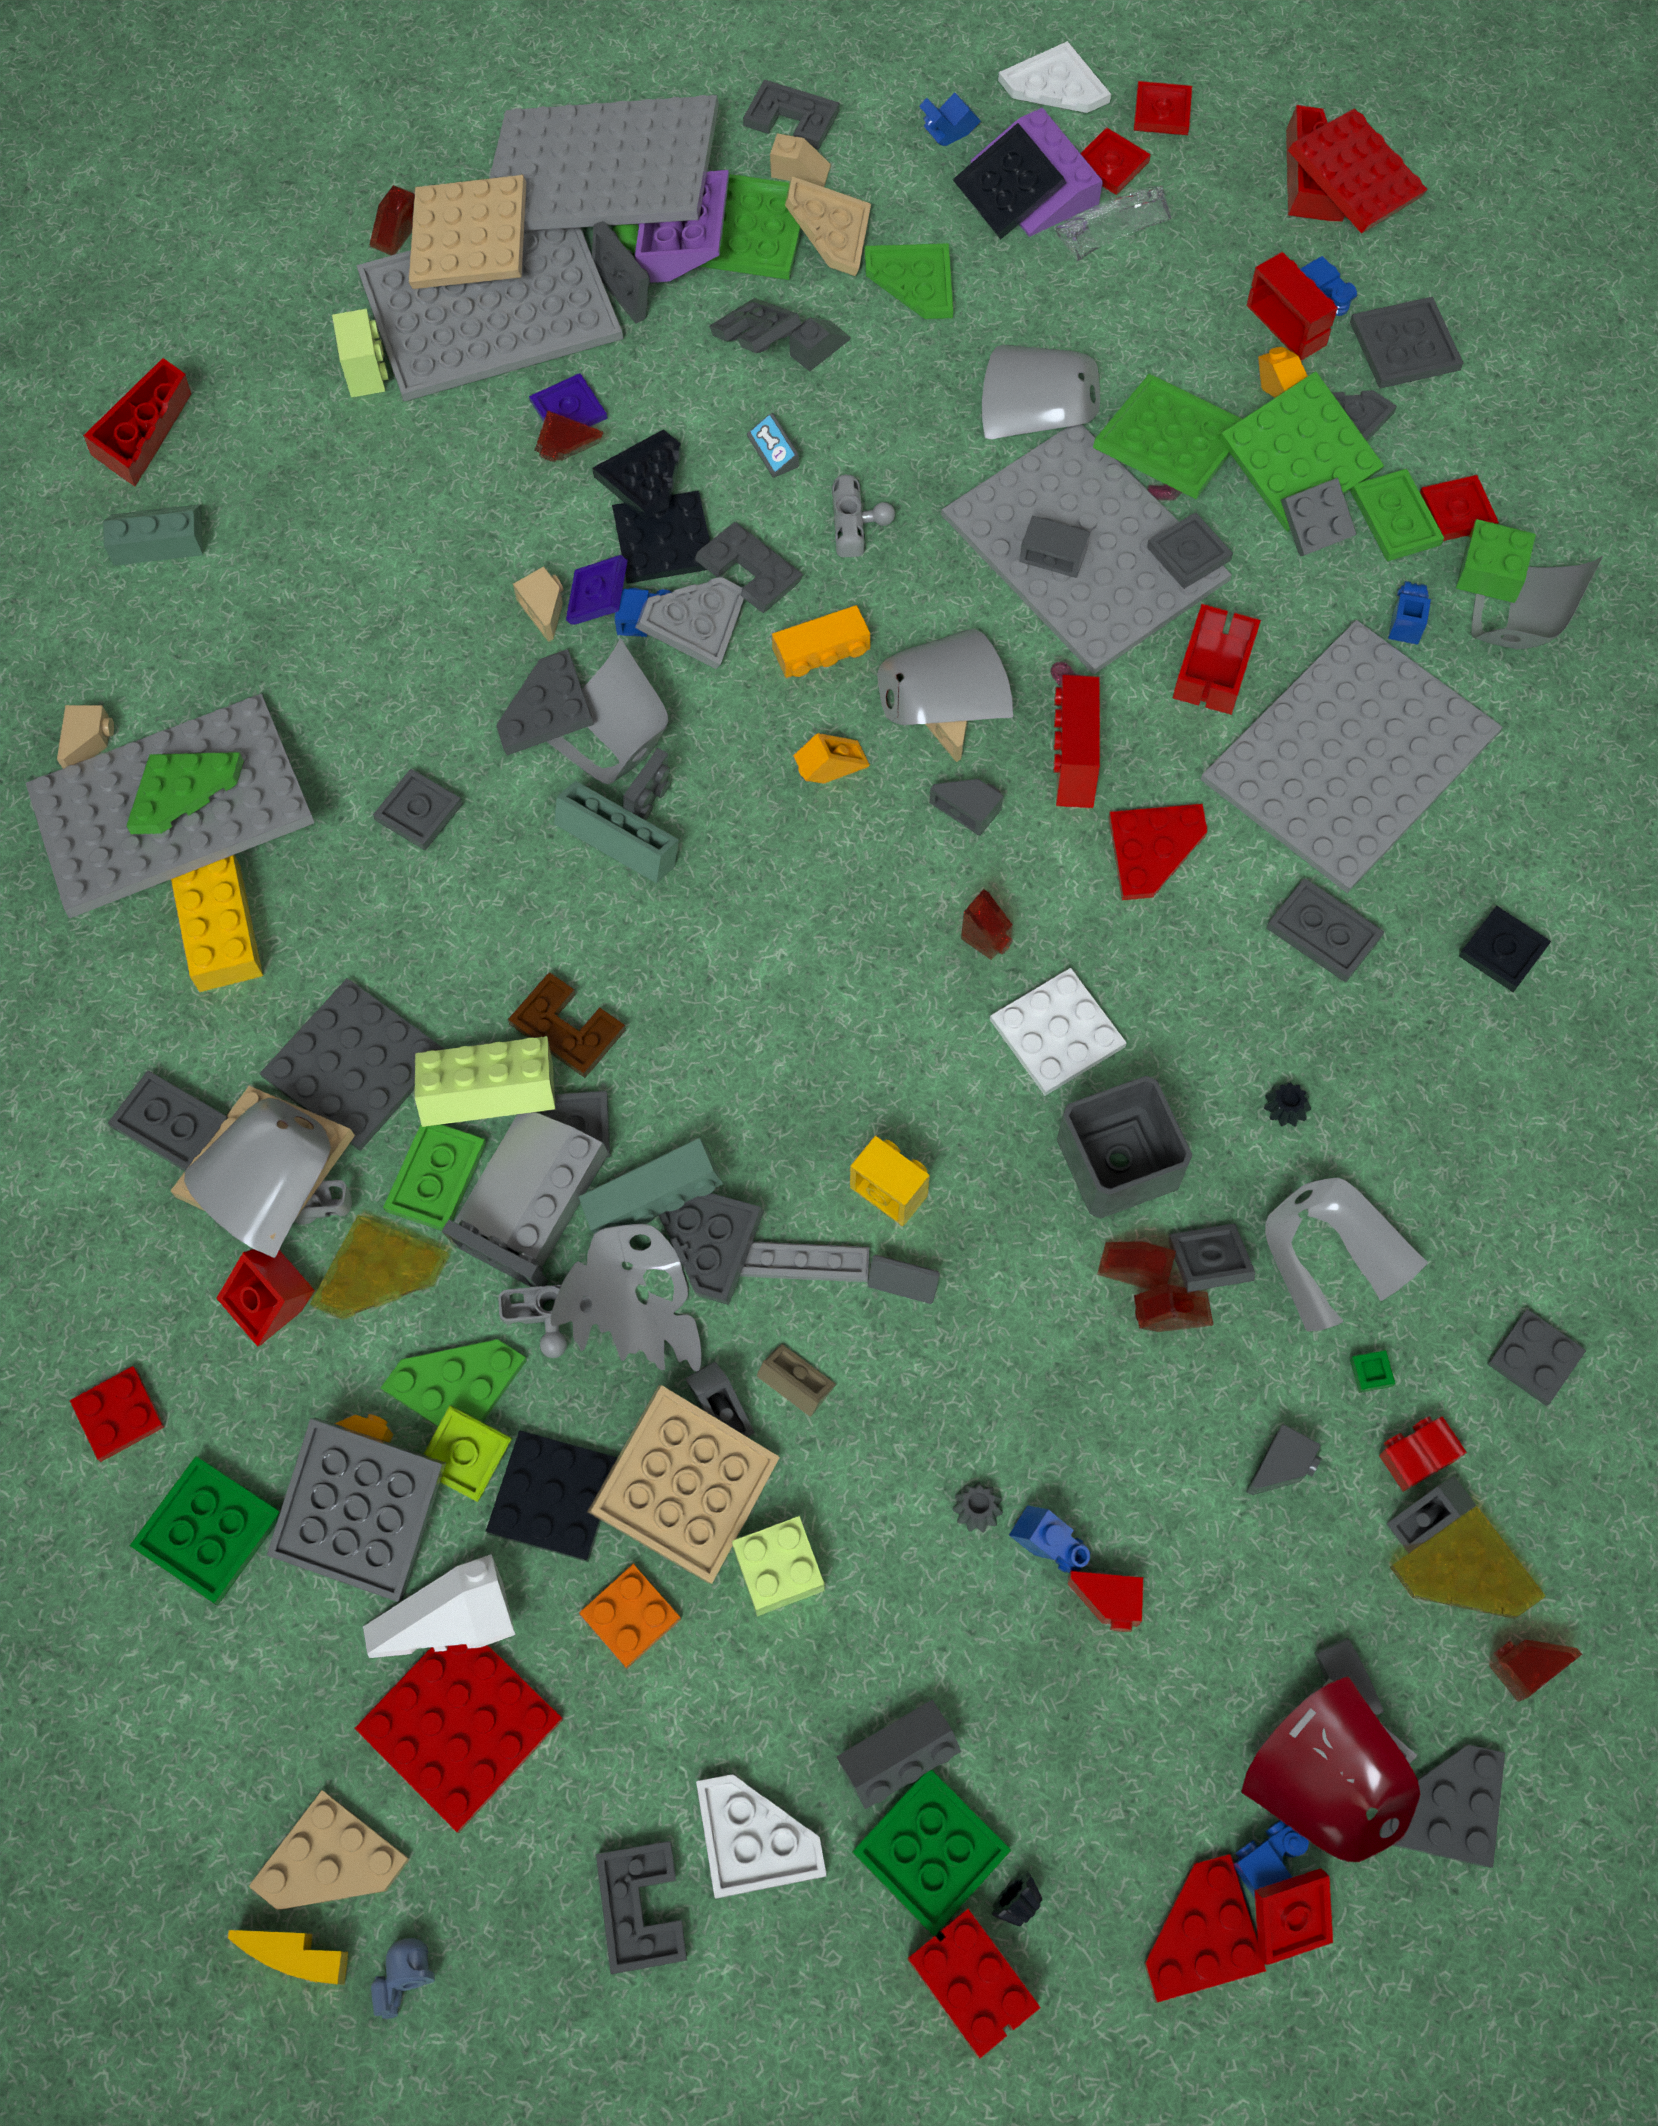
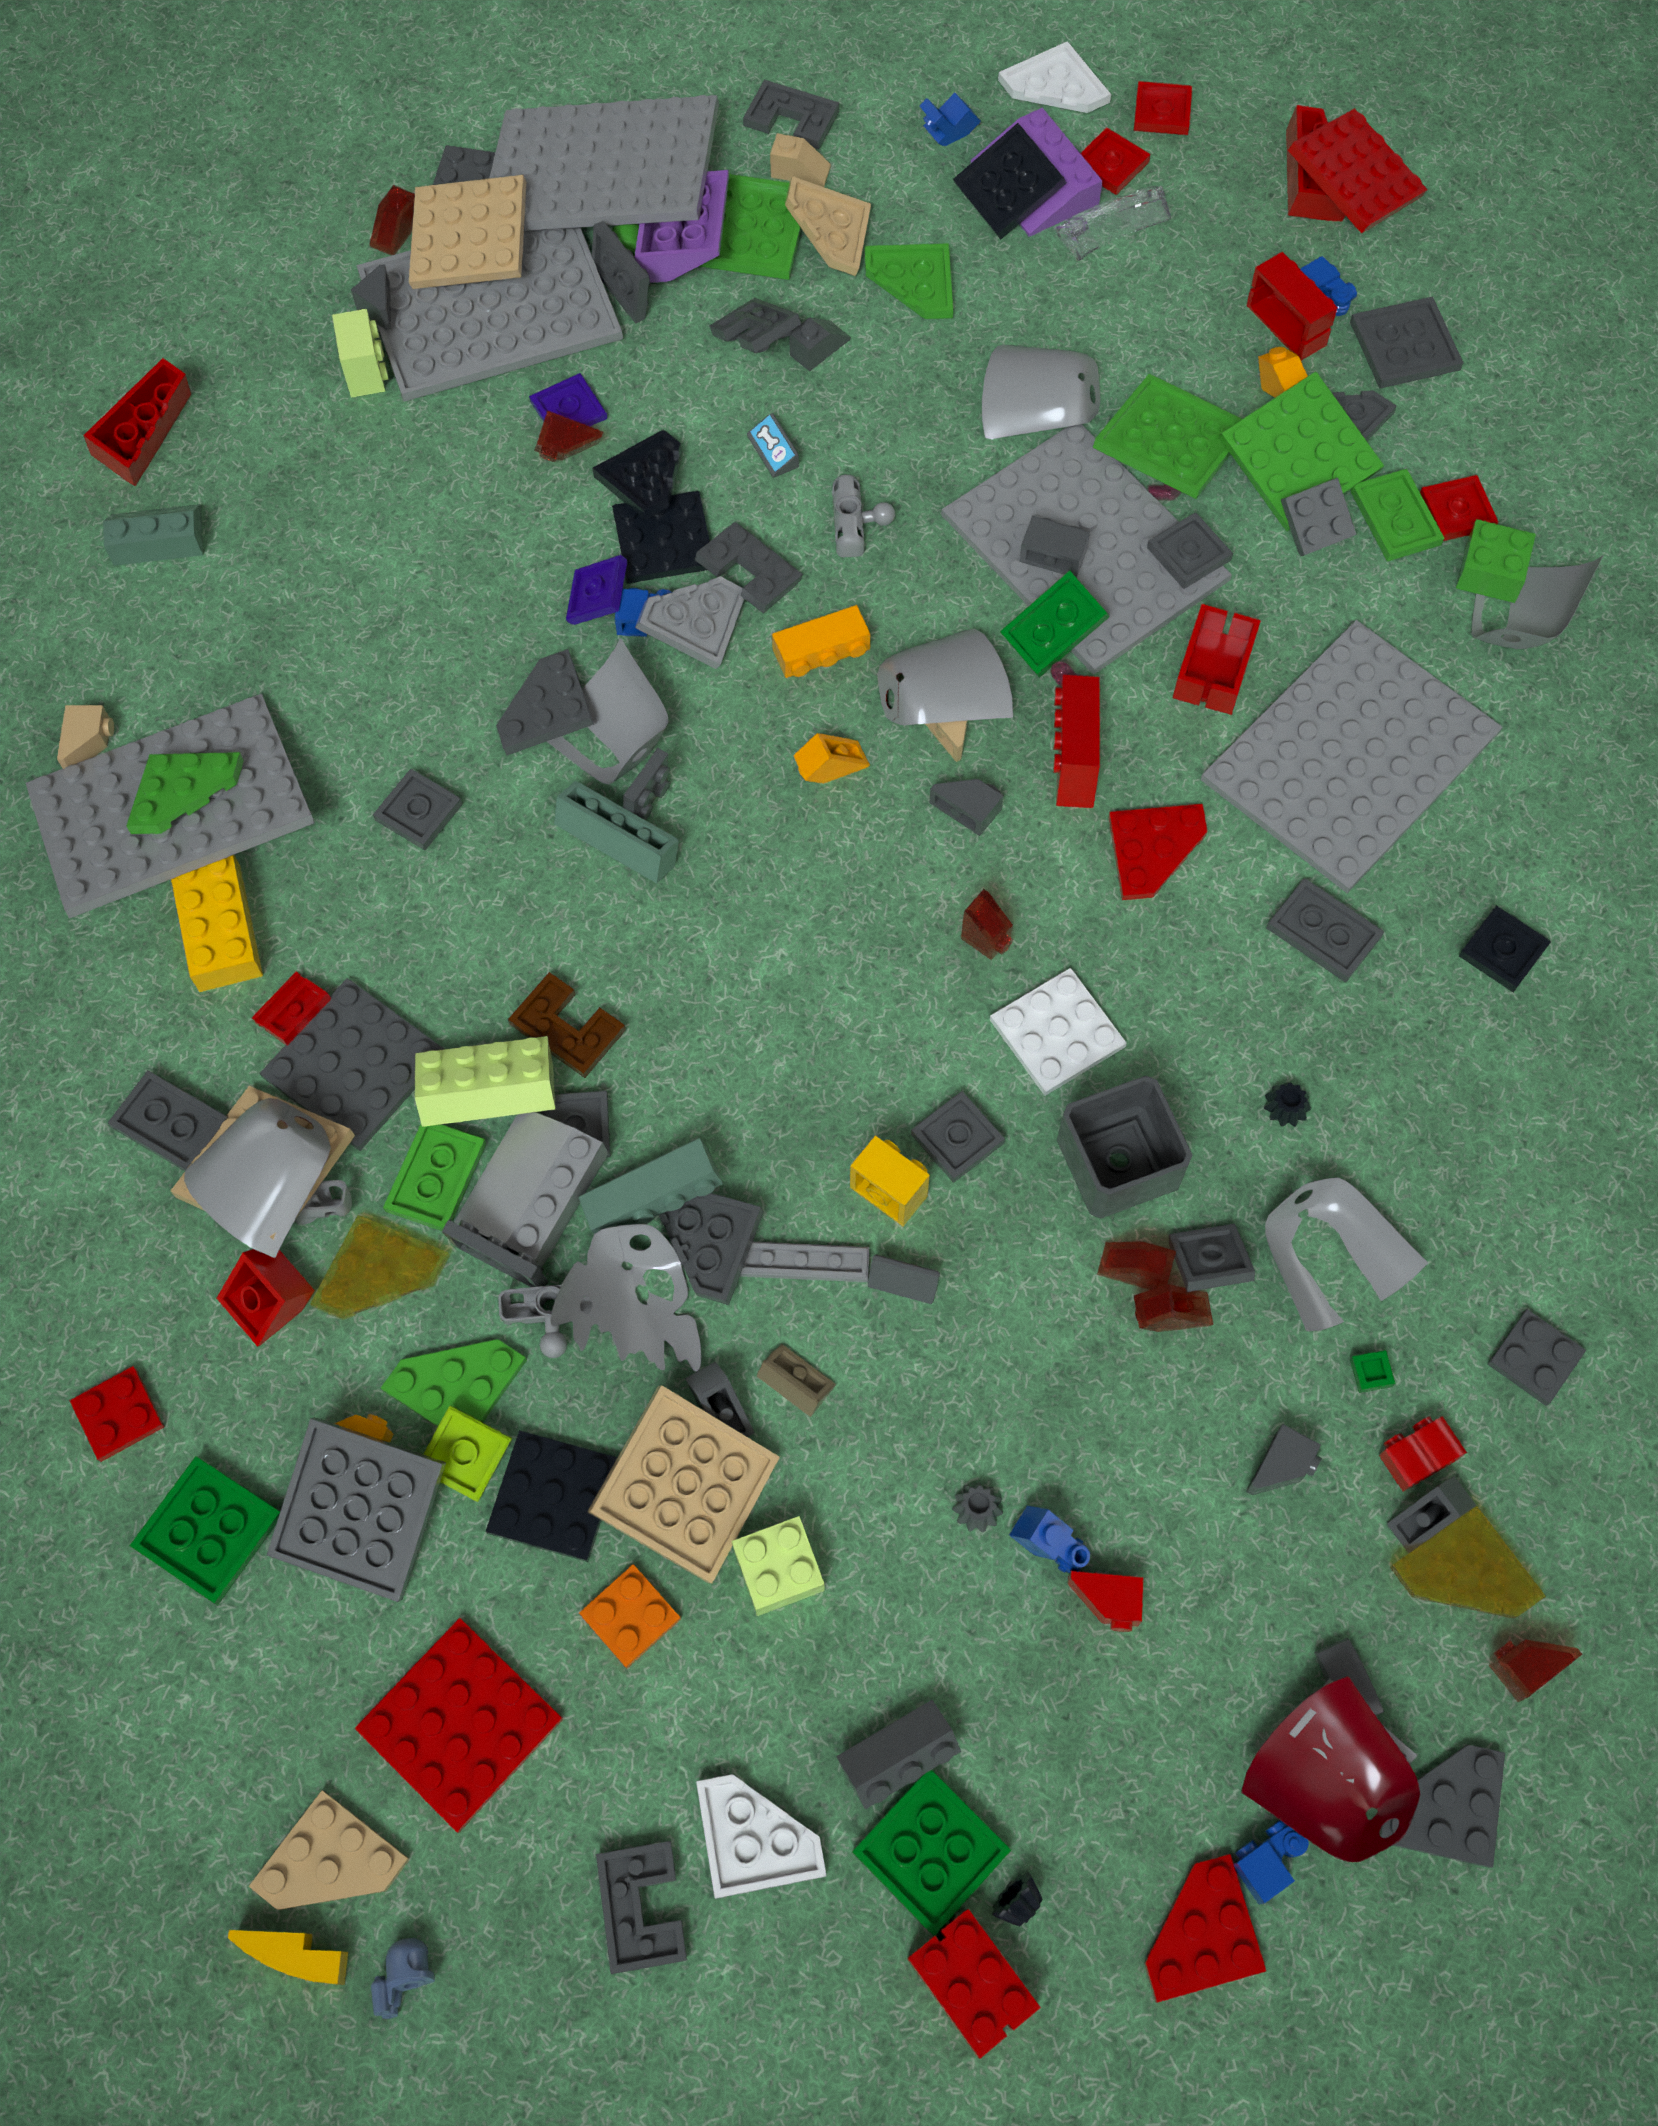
(291, 1008): none -> red plate
(375, 296): none -> dark grey slope
(455, 1609): white wedge -> none
(463, 165): none -> dark grey plate
(541, 600): tan slope -> none
(957, 1136): none -> dark grey plate
(1054, 623): none -> green plate
(1294, 1916): red plate -> none
(1410, 613): blue brick -> none

